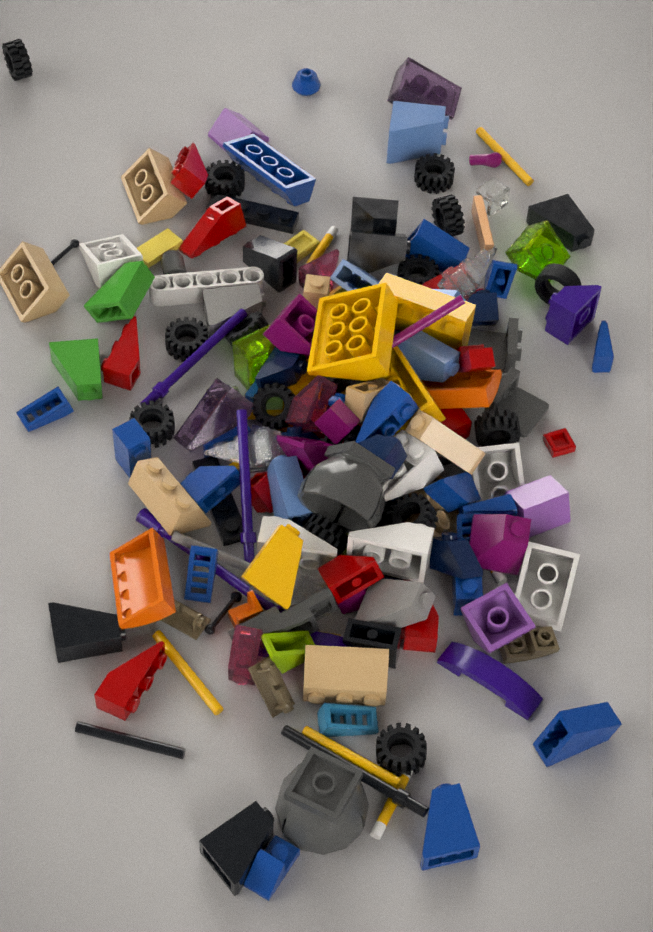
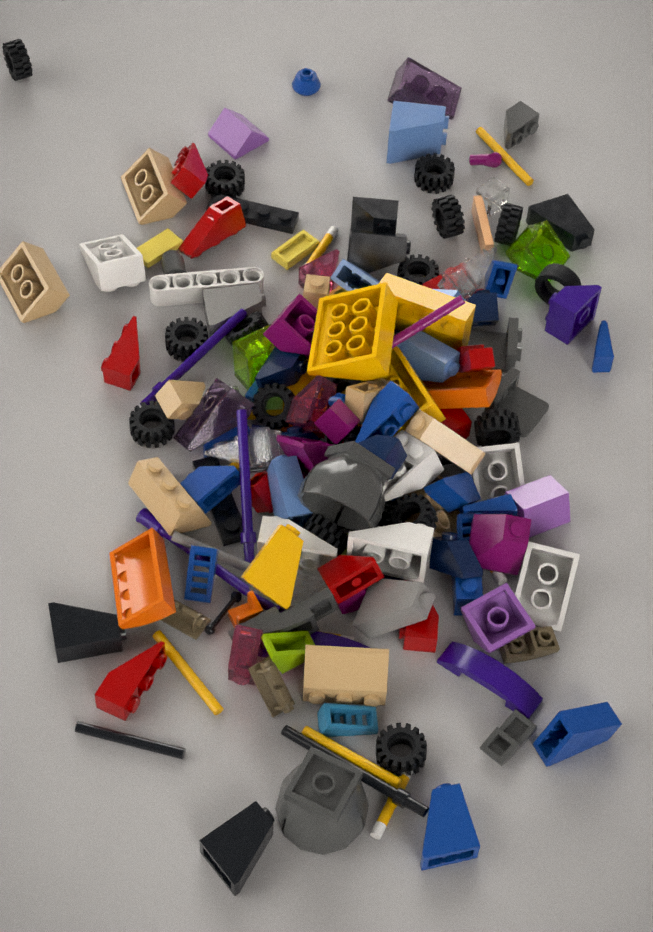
(49, 399): blue slope -> none
(73, 244): black hinge -> none
(79, 366): bright green slope -> none
(121, 293): bright green slope -> none
(130, 445): blue brick -> none
(180, 398): none -> tan slope
(271, 168): blue slope -> none
(271, 867): blue slope -> none
(274, 259): black slope -> none
(374, 635): black slope -> none
(437, 245): blue slope -> none
(508, 224): none -> black tyre
(508, 738): none -> dark grey slope
(519, 123): none -> dark grey slope
(559, 442): red tile -> none

